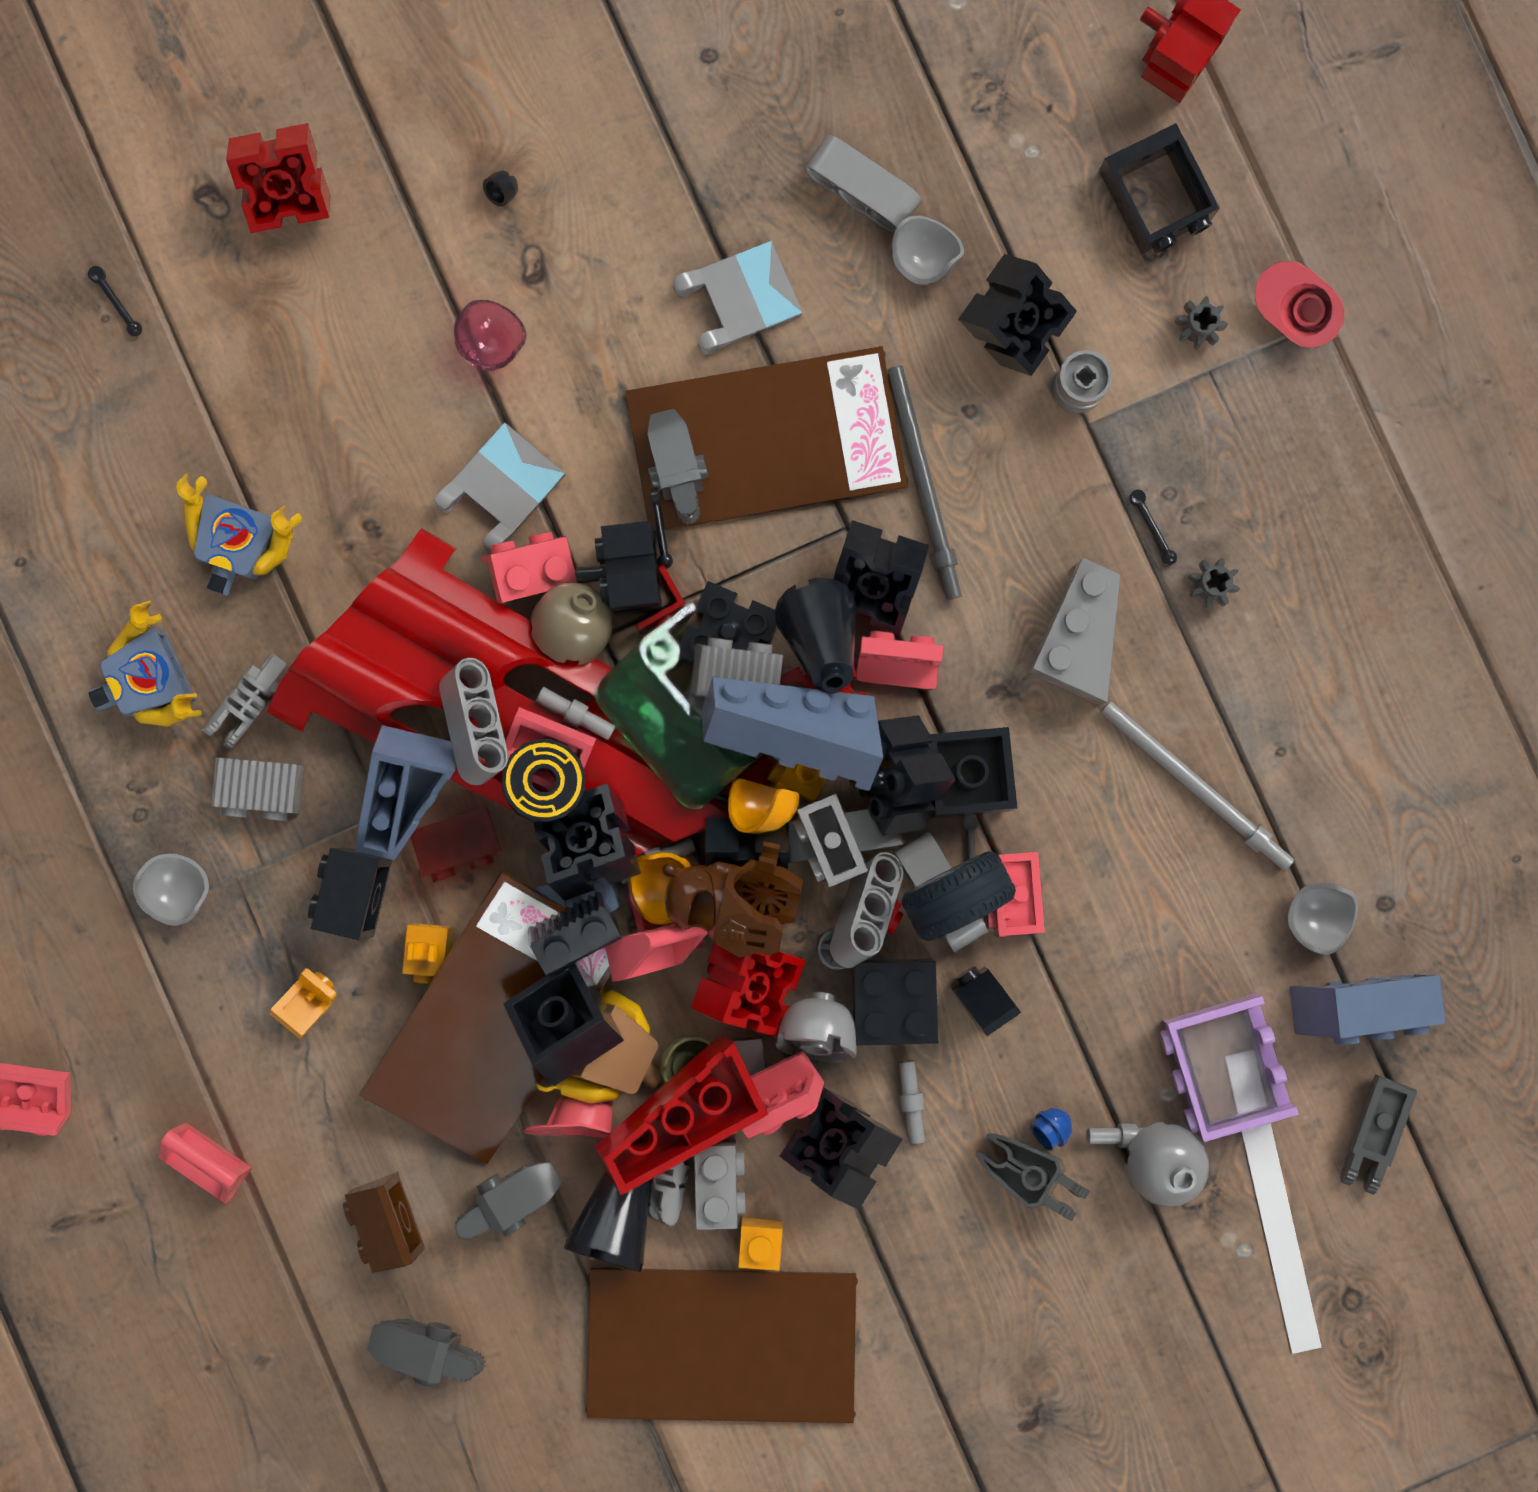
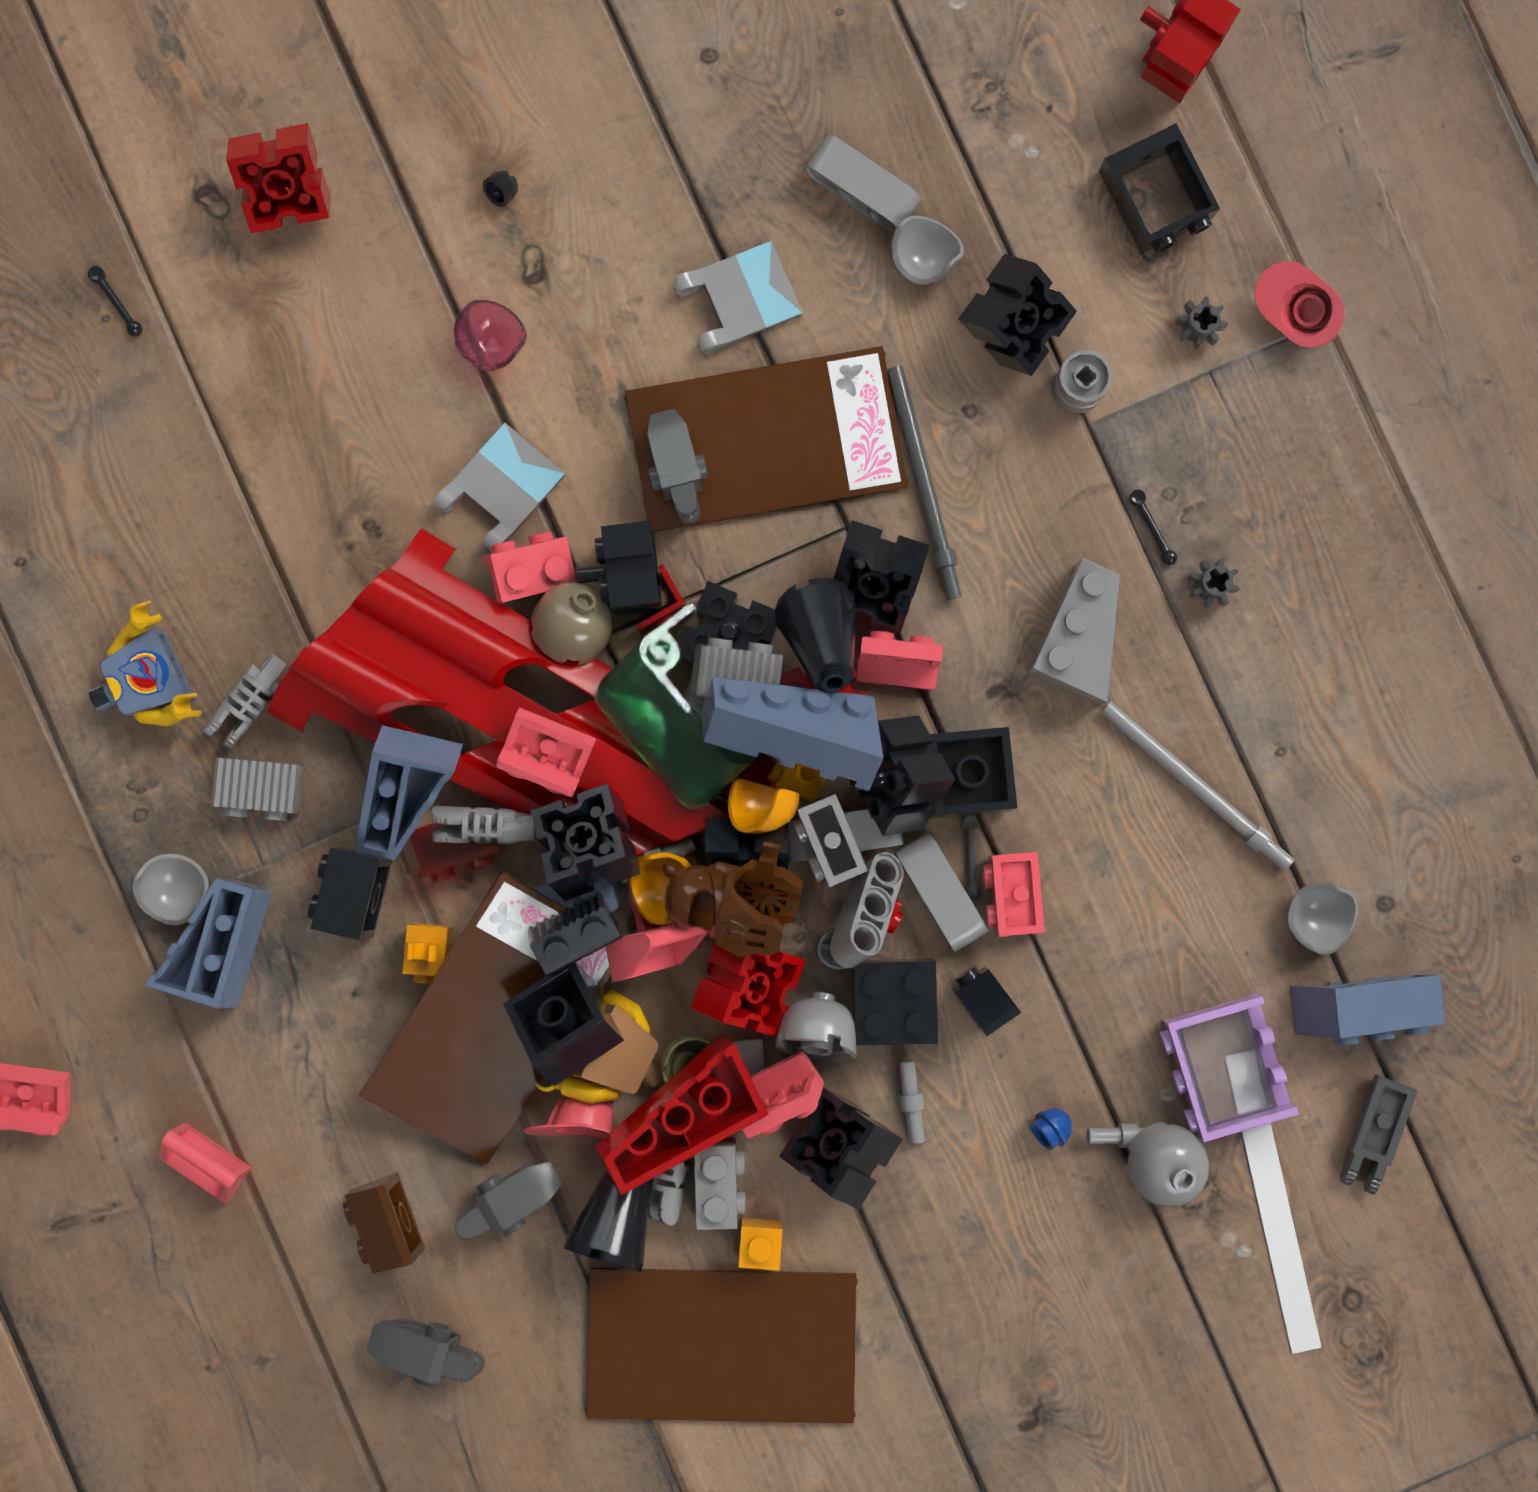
(216, 947): none -> sand blue wedge
(233, 536): torso -> none
(304, 1003): light orange bracket -> none
(466, 739): light grey beam -> none
(481, 825): none -> light grey hinge
(550, 757): black tile -> none
(575, 713): light grey bar -> none
(664, 558): black hinge -> none
(958, 896): black wheel -> none
(1031, 1175): dark grey hinge -> none

